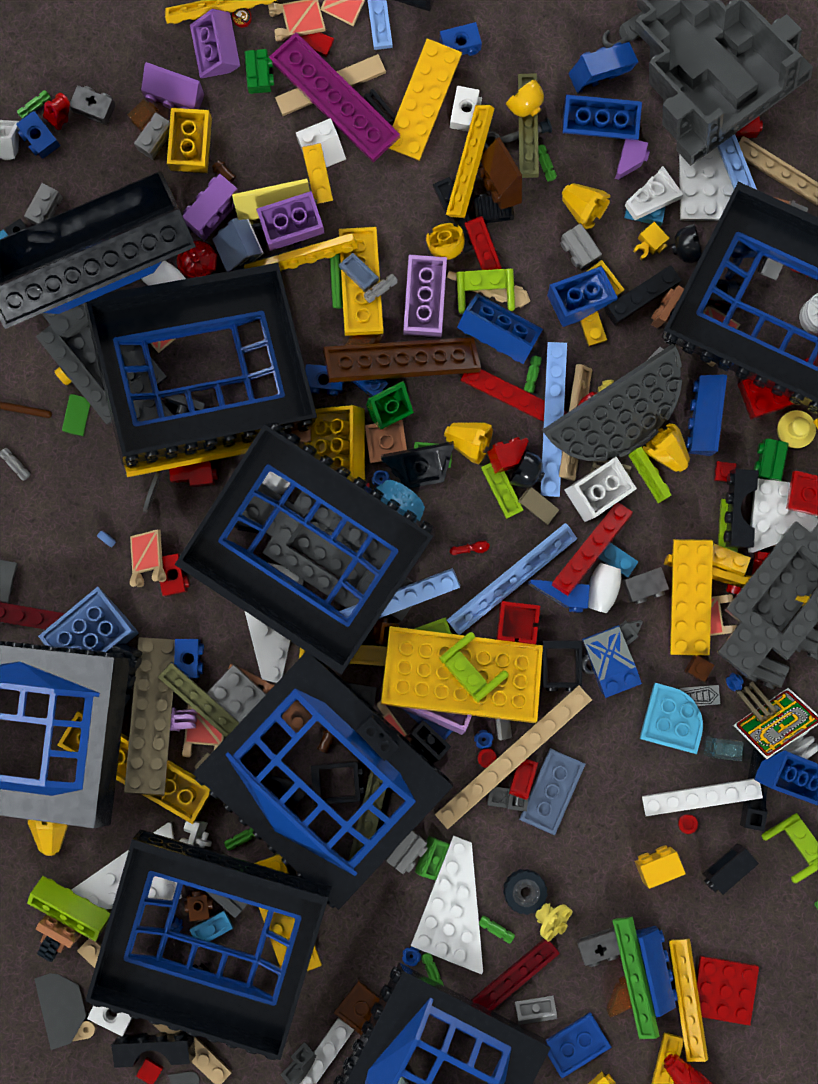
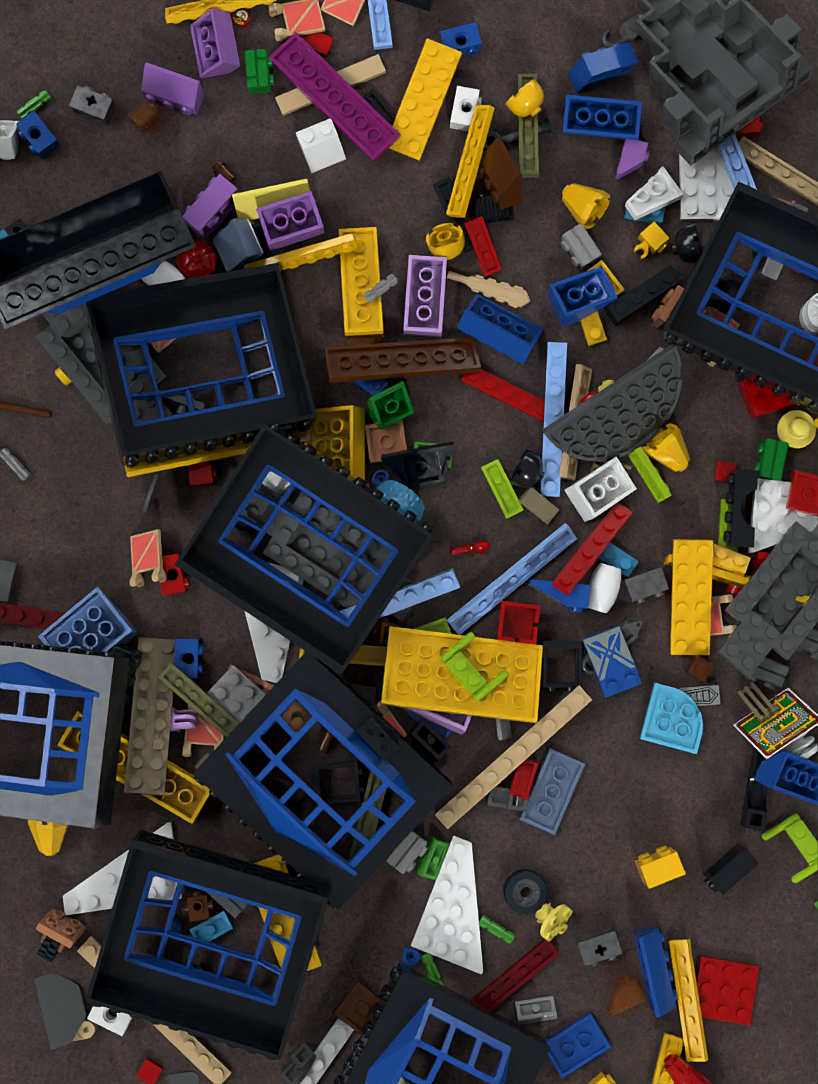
(43, 204): light grey brick -> none
(57, 111): red piece -> none
(69, 908): lime brick -> none
(76, 415): bright green slope -> none
(106, 538): medium blue tile -> none
(153, 136): light grey brick -> none
(176, 1047): black arch -> none
(179, 474): red panel -> none
(189, 140): yellow brick -> none
(198, 835): white hips -> none
(239, 839): bright green axle -> none
(314, 373): blue brick -> none
(317, 173): yellow plate -> none
(336, 282): bright green axle -> none
(359, 272): sand blue tile -> none
(470, 439): yellow cone -> none
(483, 744): blue plate -> none
(485, 280): lime plate -> none
(486, 757): red tile -> none
(507, 455): red slope -> none
(532, 374): bright green axle -> none
(546, 163): bright green axle -> none
(636, 978): bright green tile -> none
(687, 823): red tile -> none
(702, 797): white plate -> none
(707, 414): blue slope -> none
(723, 748): clear light blue torso -> none
(734, 682): blue plate -> none
(740, 251): dark blue piece -> none

